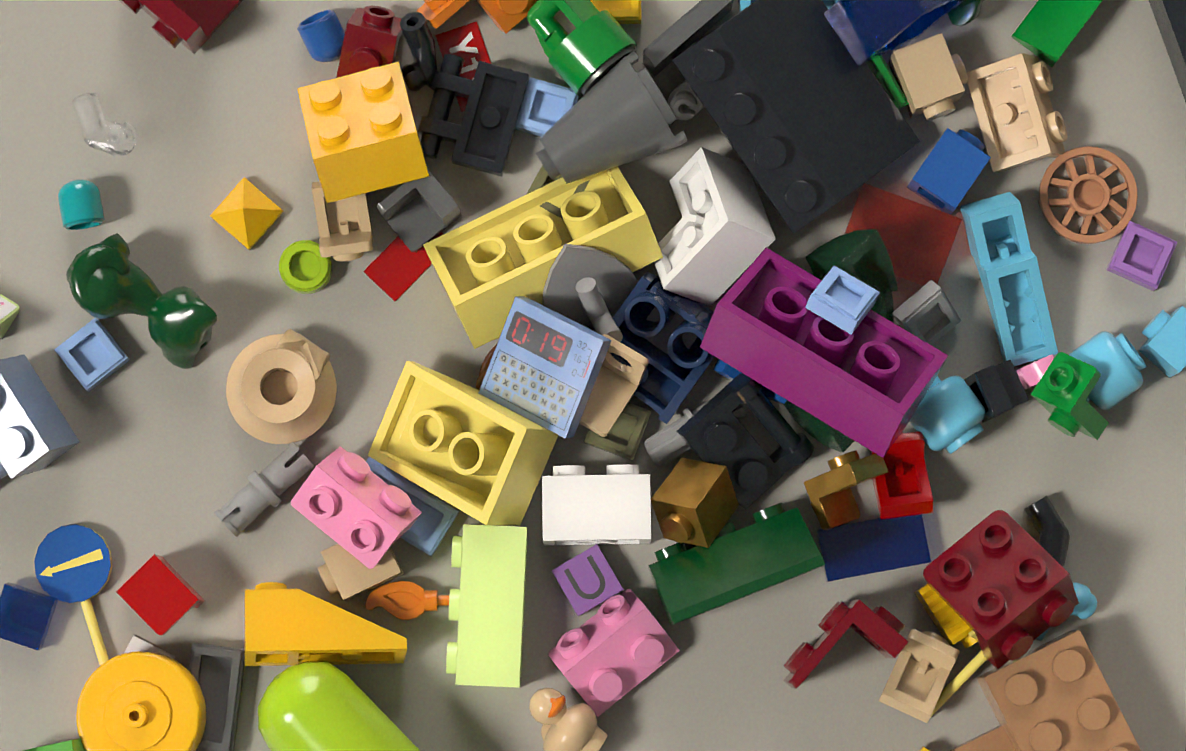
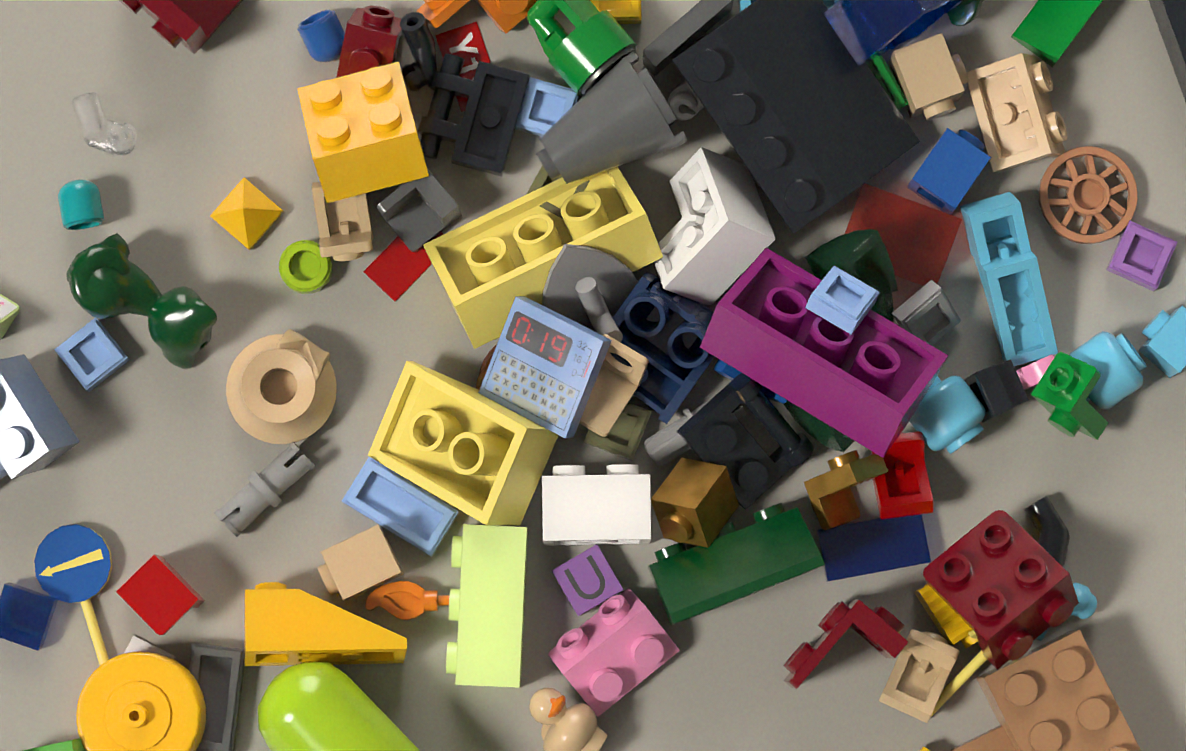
(355, 506): bright pink bracket -> none

